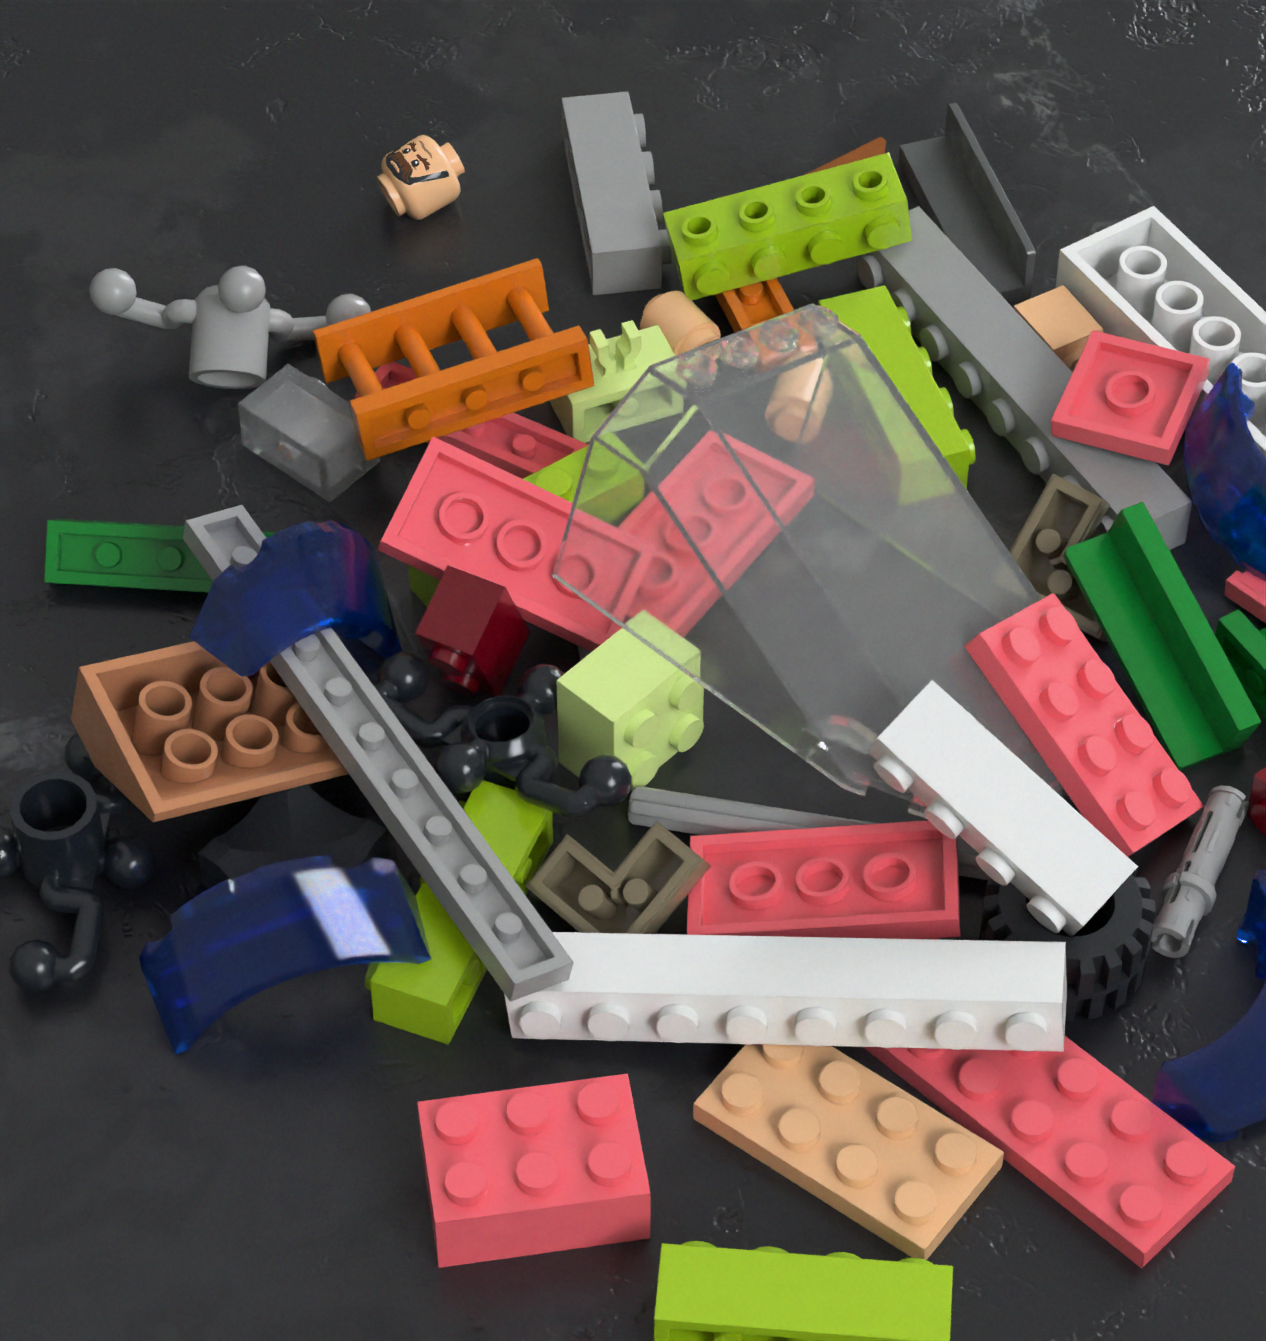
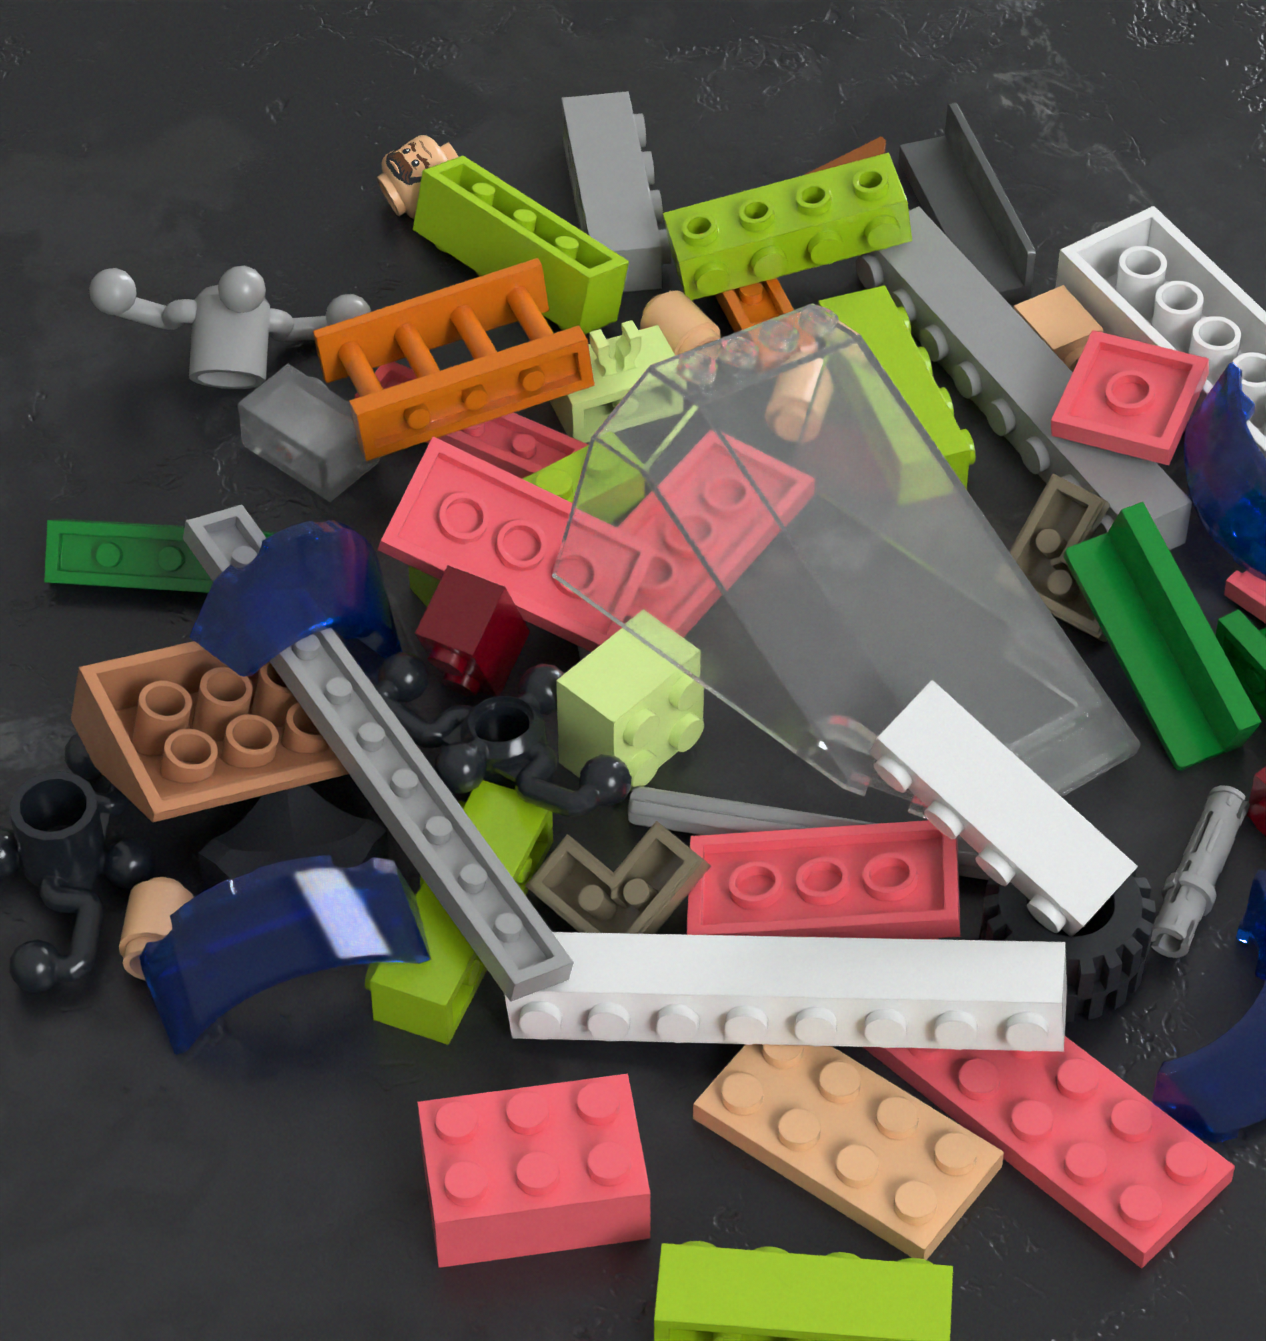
(149, 918): none -> light nougat brick
(498, 227): none -> lime brick
(1084, 725): coral plate -> none

